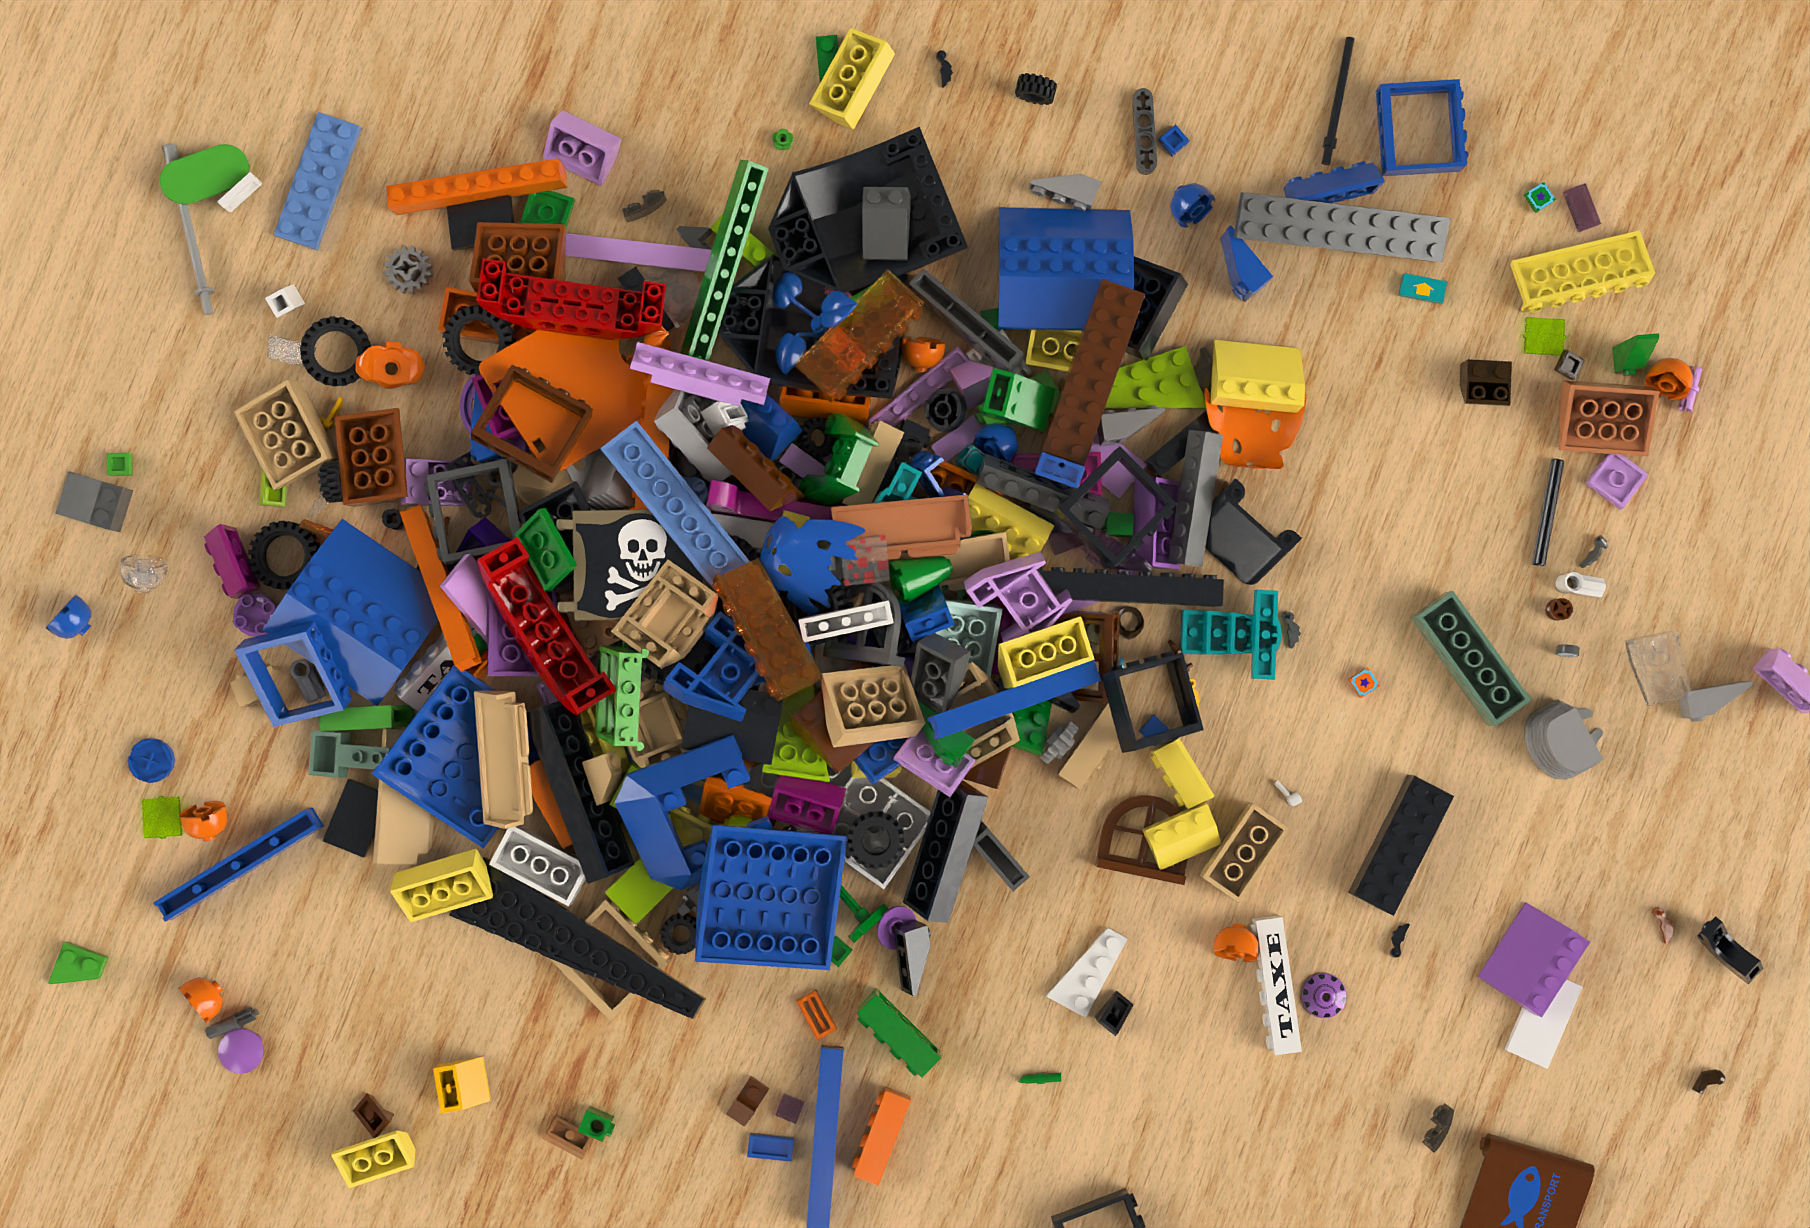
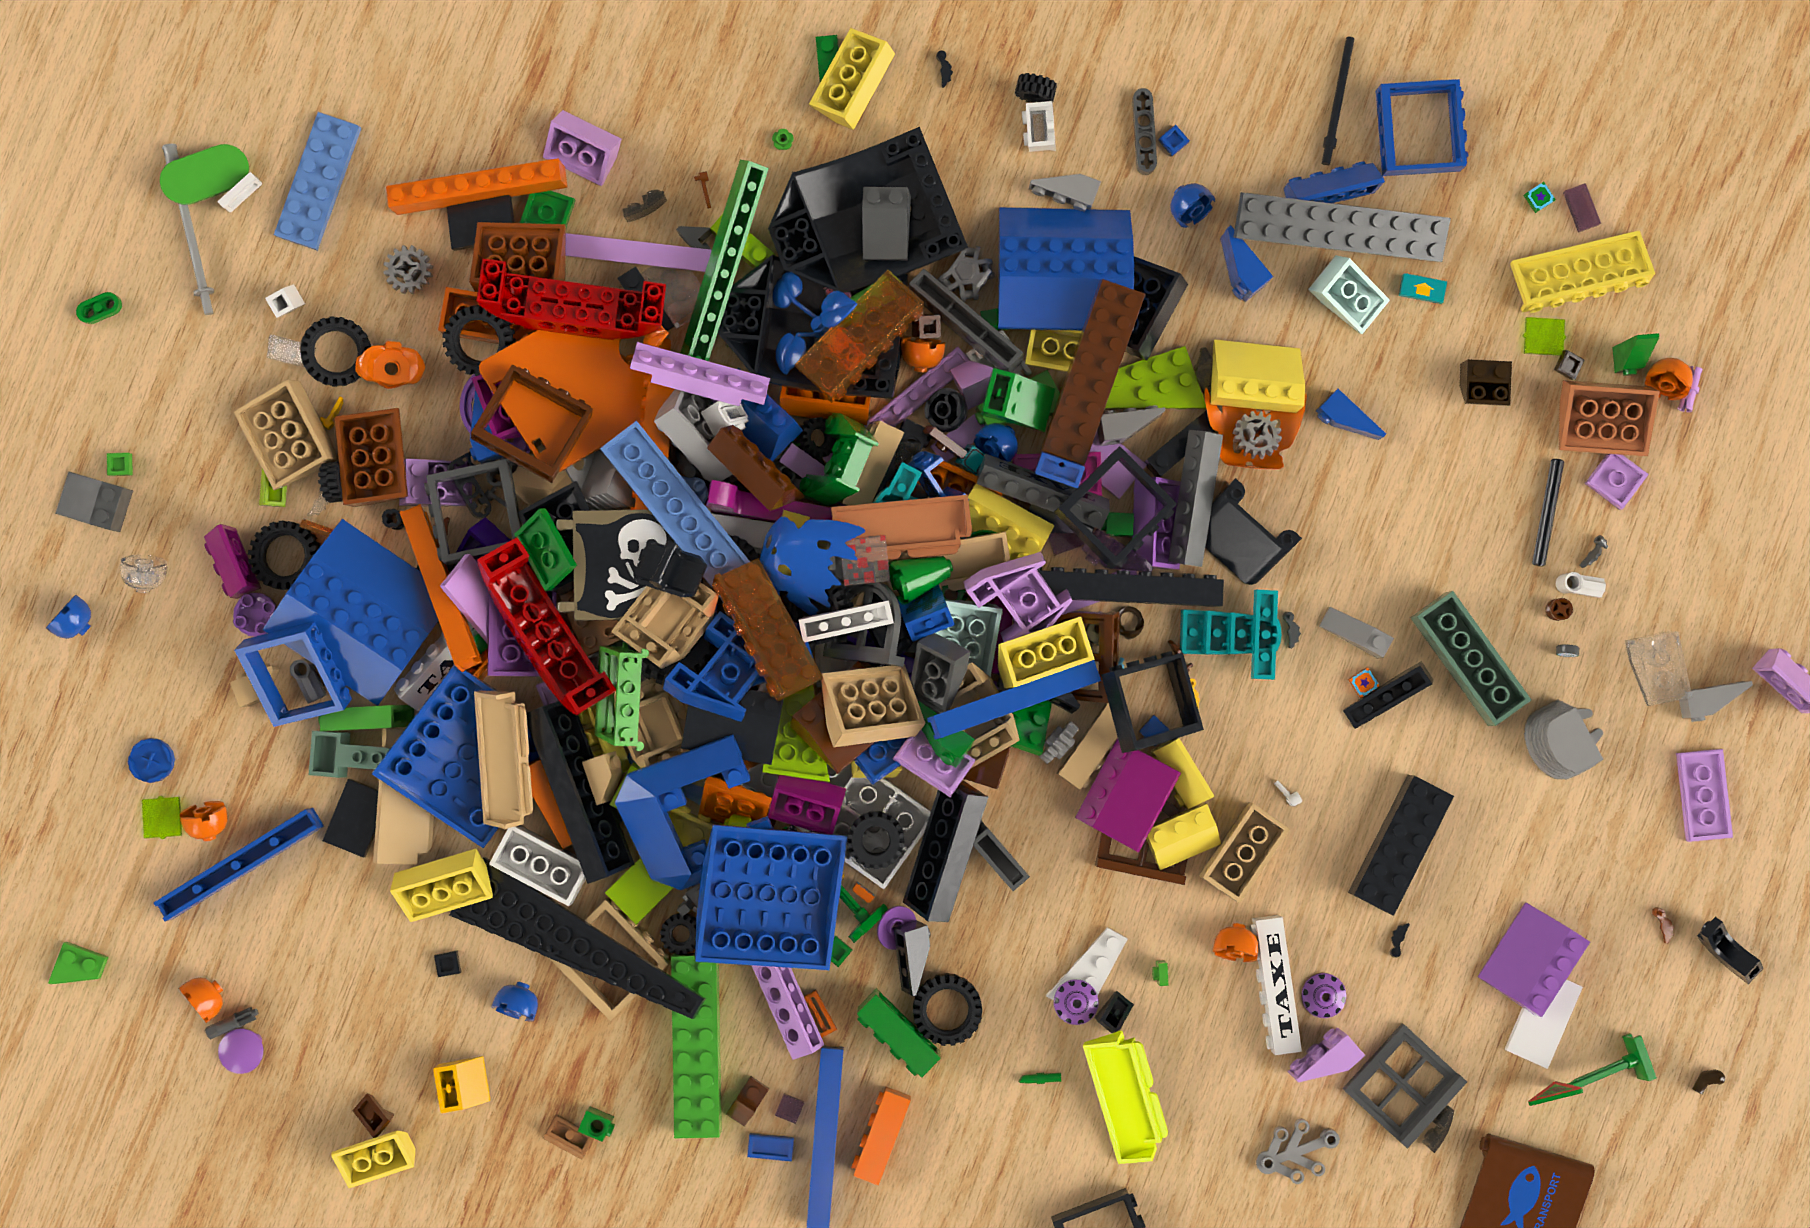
(100, 308): none -> green plate
(447, 963): none -> black tile
(516, 1001): none -> blue cylinder
(670, 569): none -> black shield
(697, 1053): none -> bright green brick
(704, 177): none -> dark orange piece
(789, 1010): none -> lavender brick
(863, 892): none -> orange tile
(927, 327): none -> reddish brown brick
(944, 443): none -> plate
(955, 1035): none -> black tyre
(966, 271): none -> light grey piece
(1040, 126): none -> white window
(1067, 994): none -> medium lavender dish
(1124, 1093): none -> neon yellow slope
(1128, 796): none -> magenta slope
(1160, 973): none -> bright green plate
(1264, 443): none -> light grey gear
(1293, 1152): none -> light grey plant
(1331, 1056): none -> lavender slope
(1344, 414): none -> blue slope
(1349, 293): none -> light aqua slope
(1356, 632): none -> light grey slope
(1389, 695): none -> black slope
(1428, 1107): none -> dark grey window
(1636, 1058): none -> green piece
(1704, 795): none -> lavender tile

